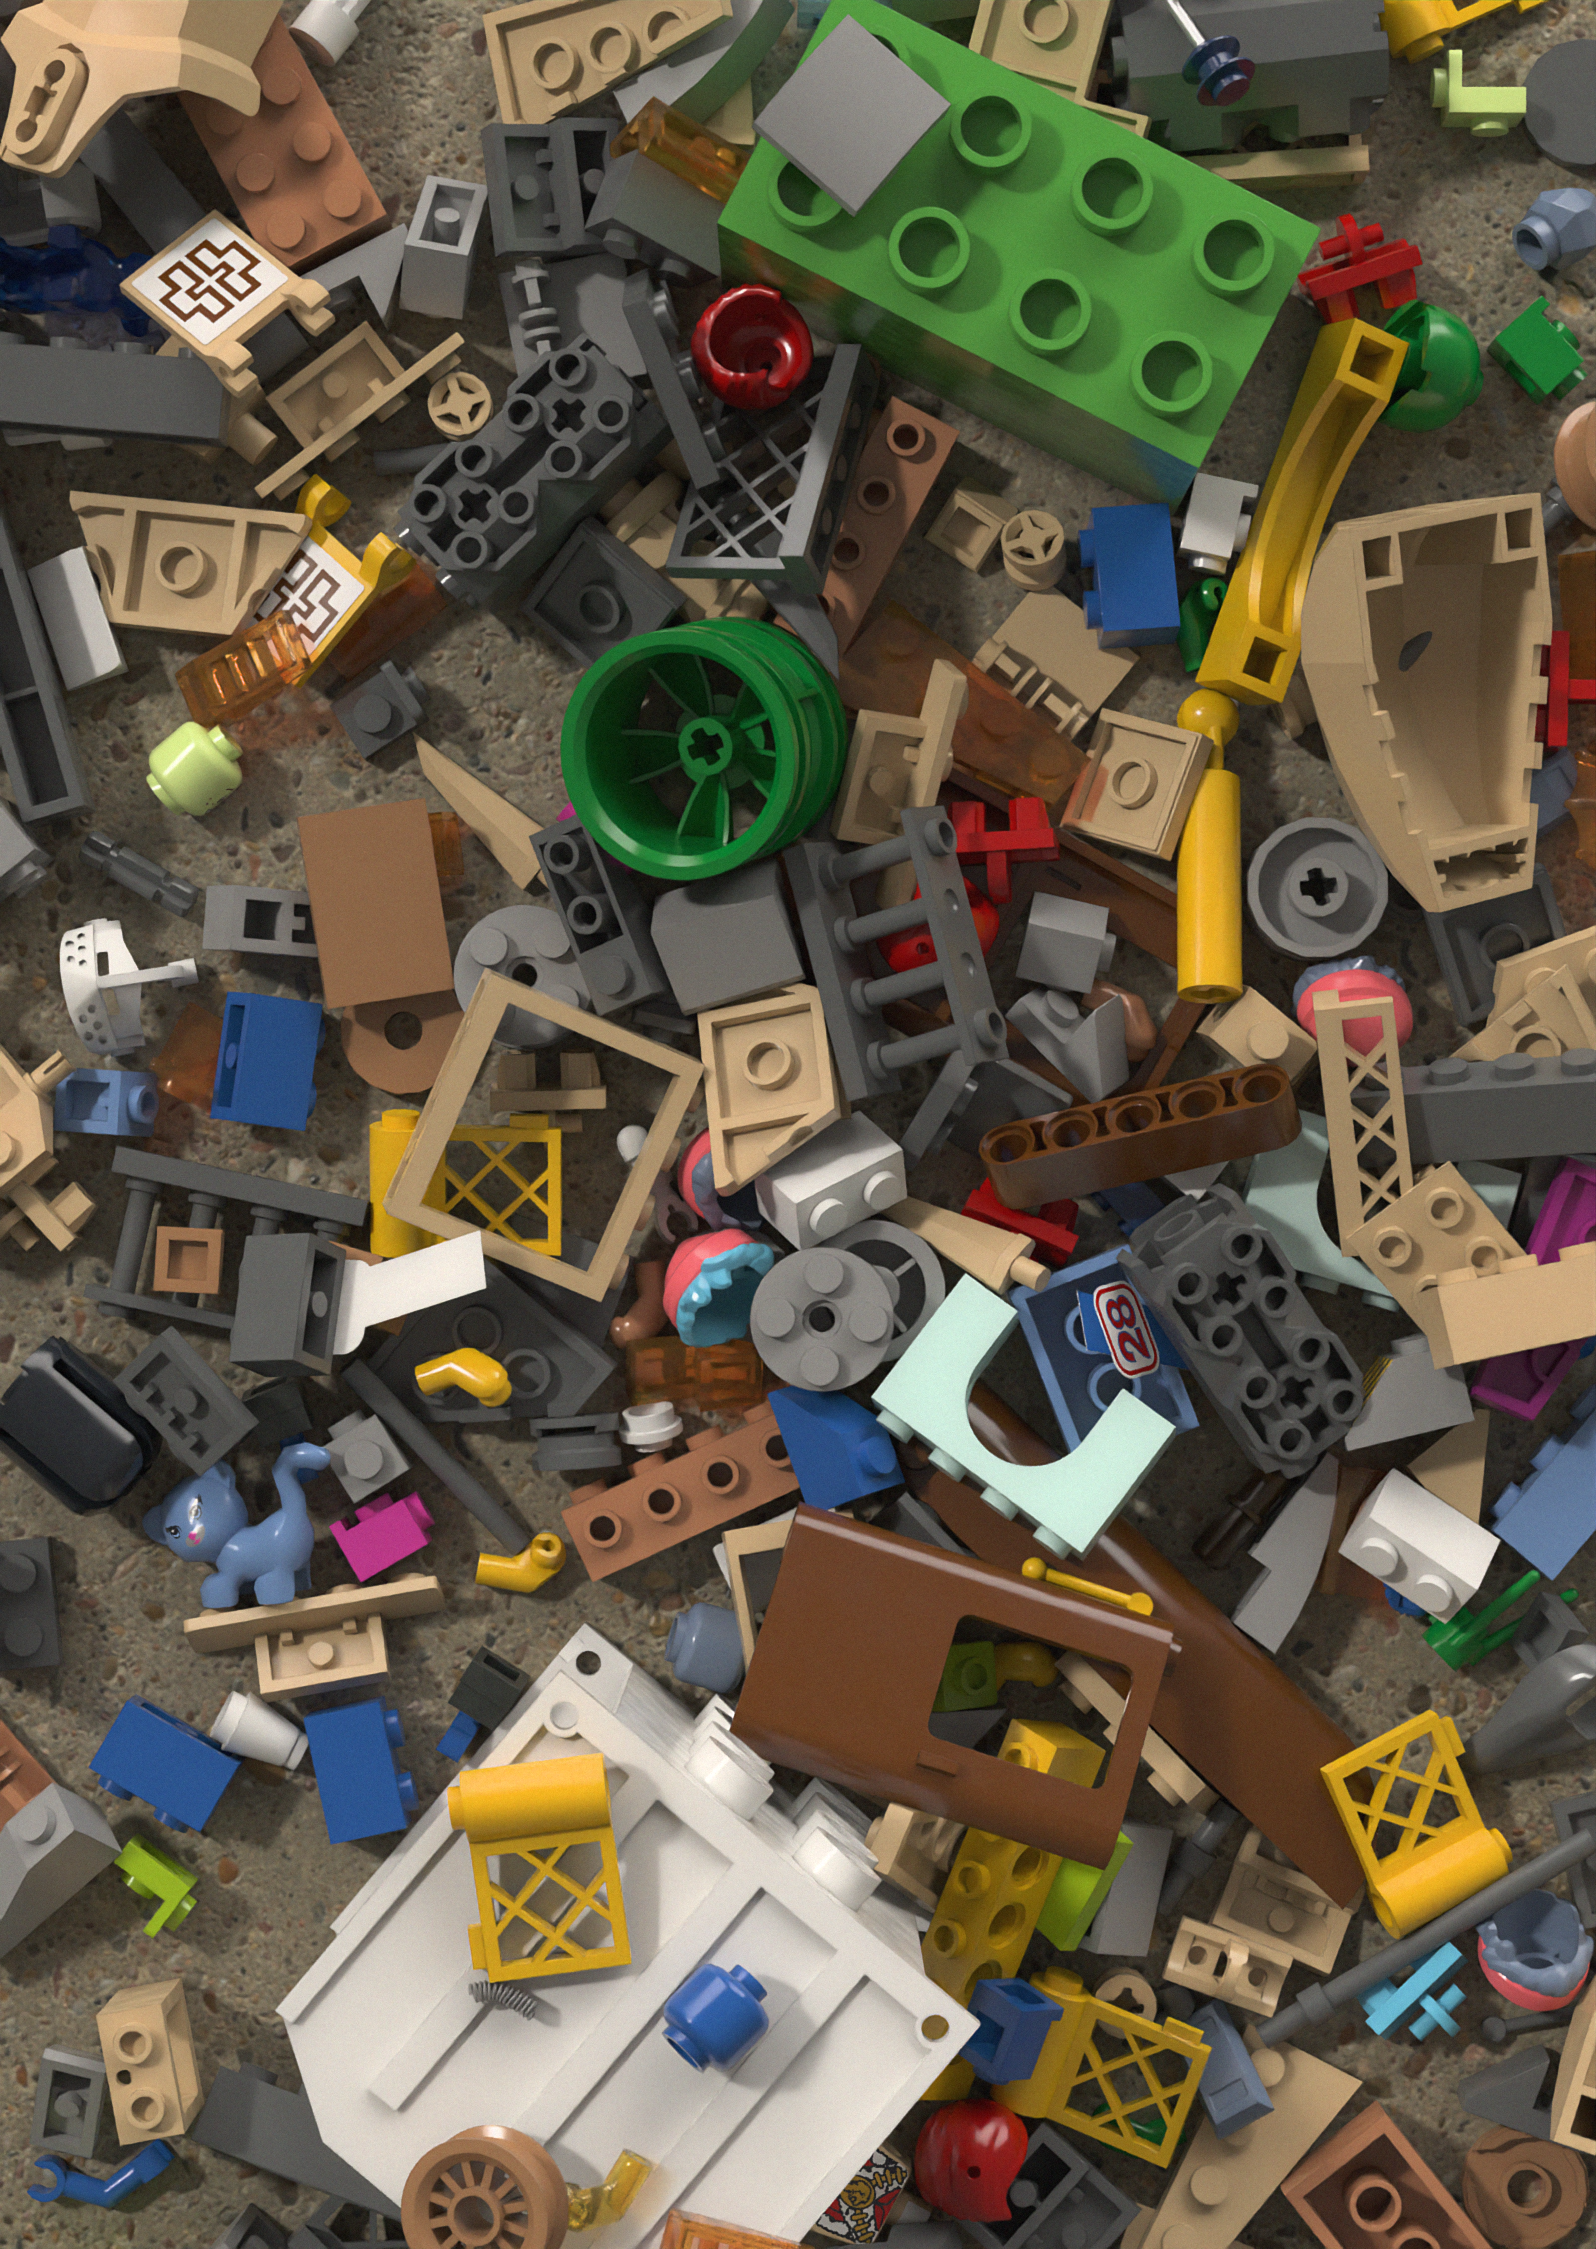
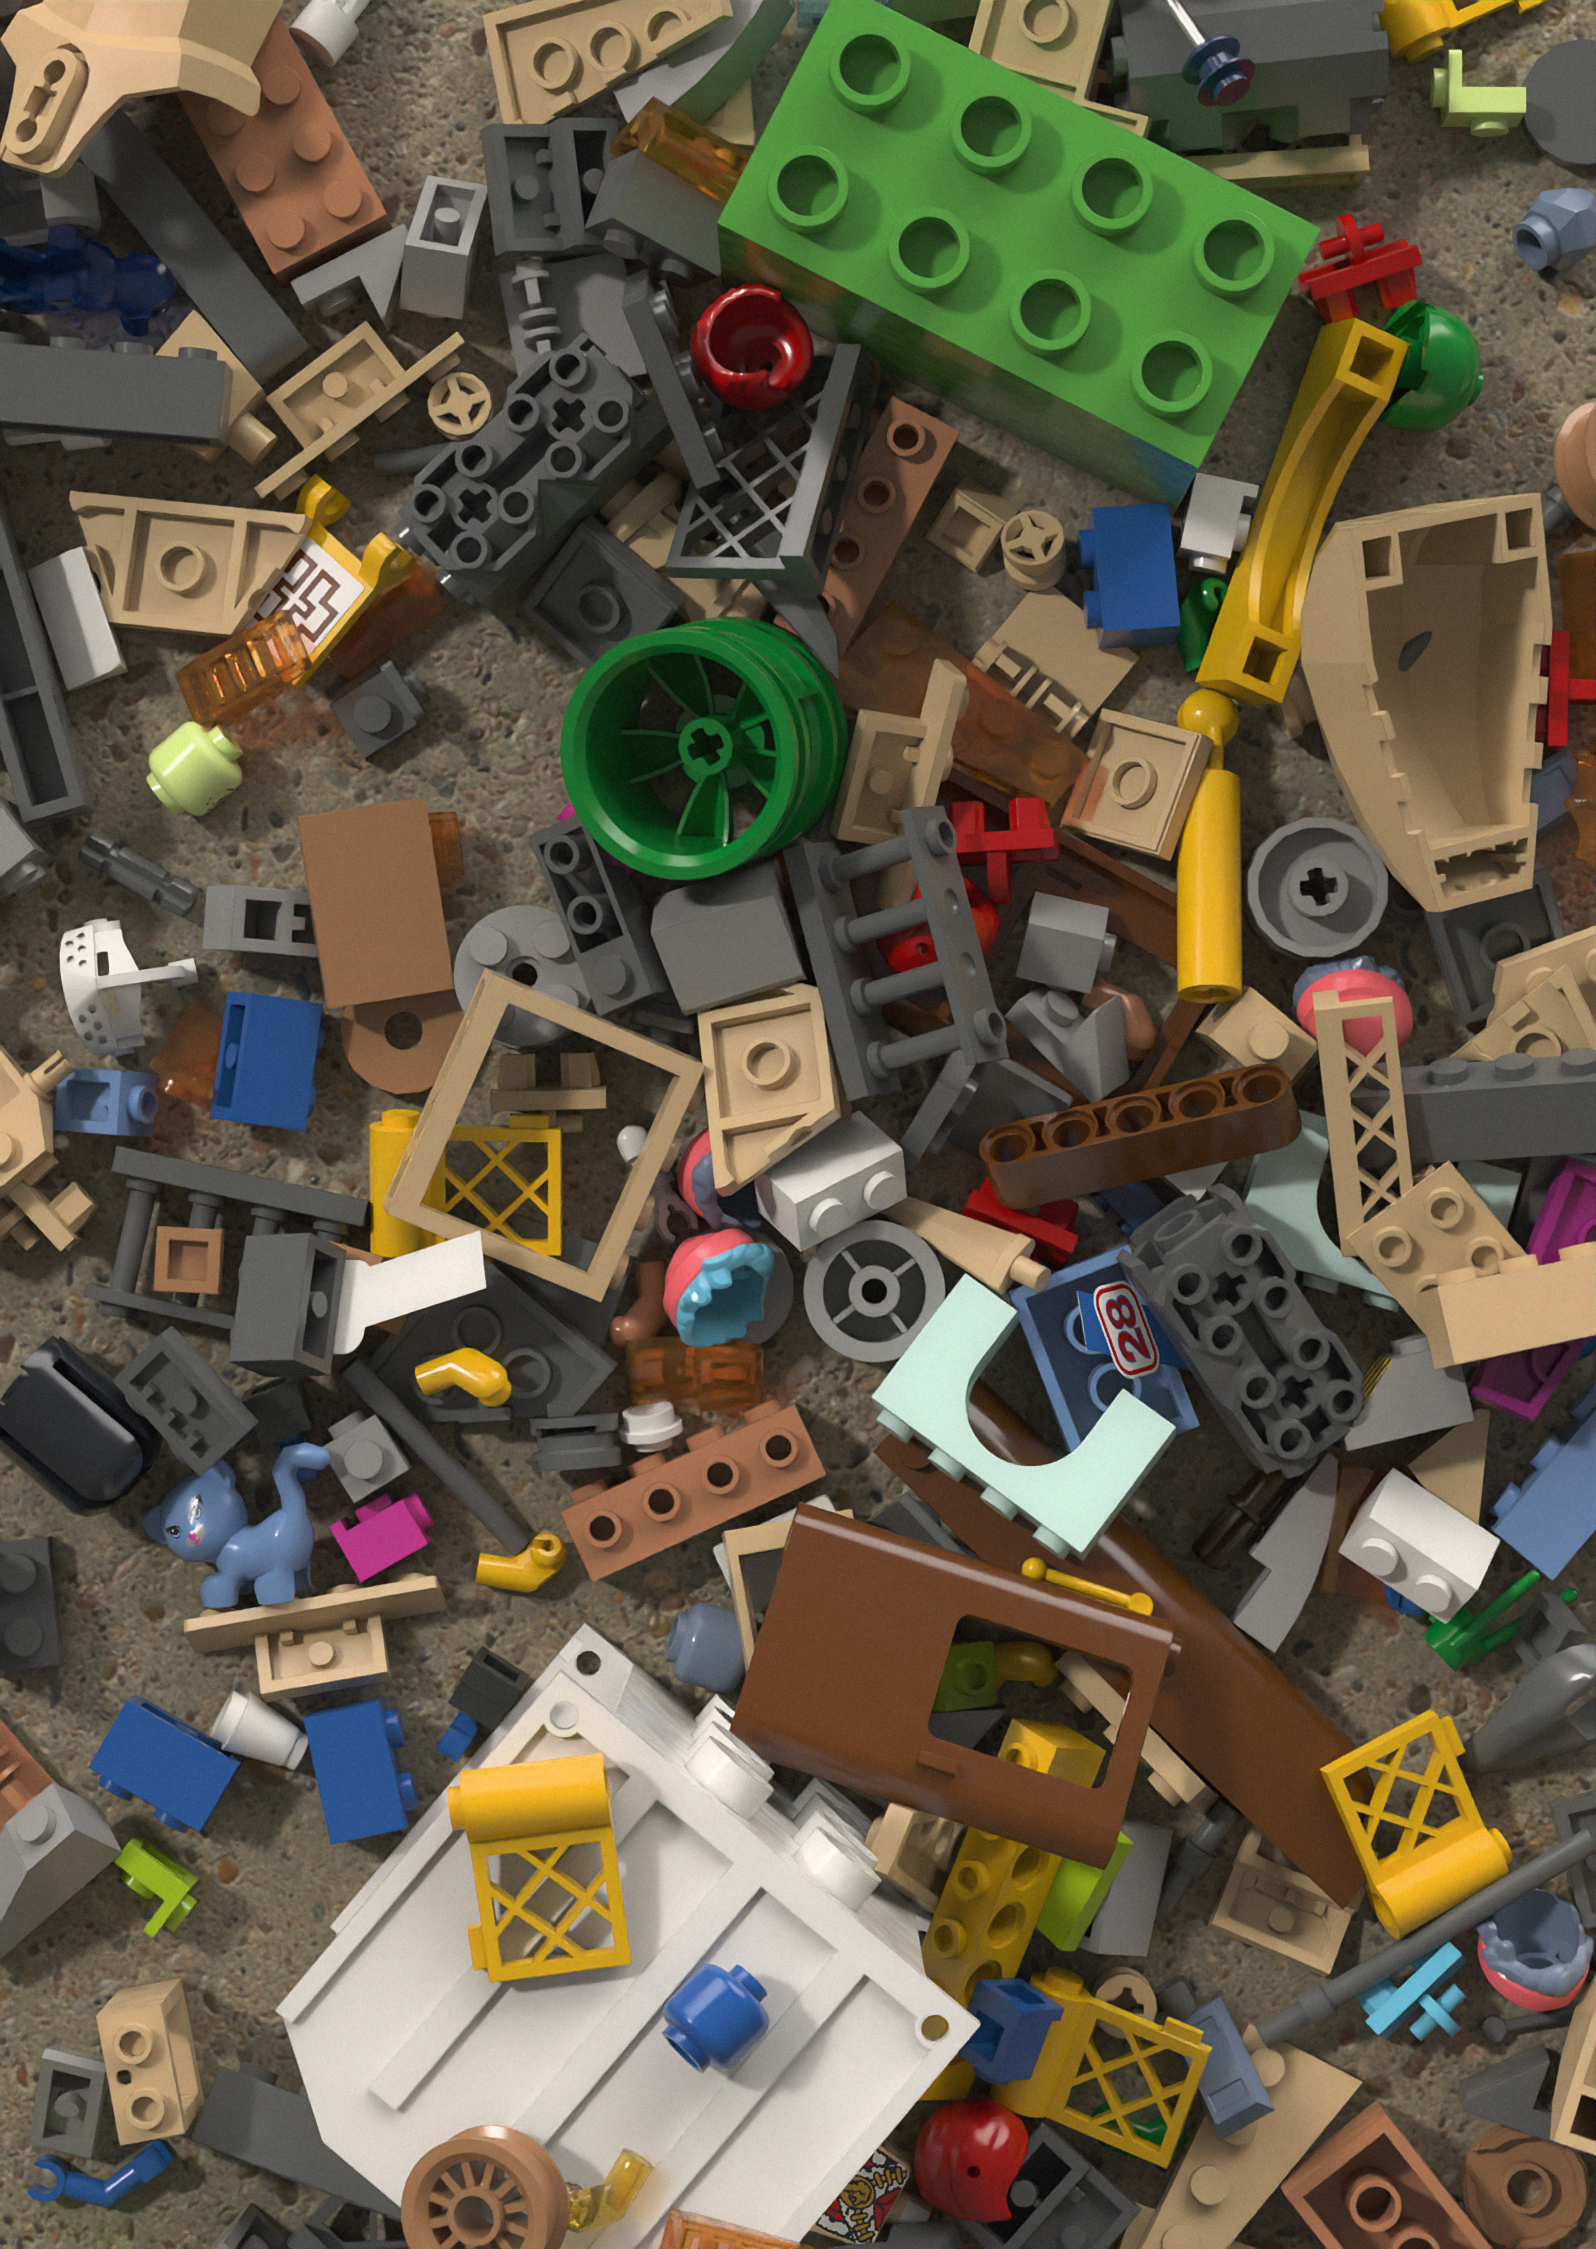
(220, 290): flag -> none
(487, 814): tan bar -> none
(514, 2000): light grey leg -> none
(813, 1356): light grey wheel -> none
(834, 1446): blue slope -> none
(851, 115): light grey slope -> none
(1252, 1970): tan hips -> none
(1539, 354): green brick -> none

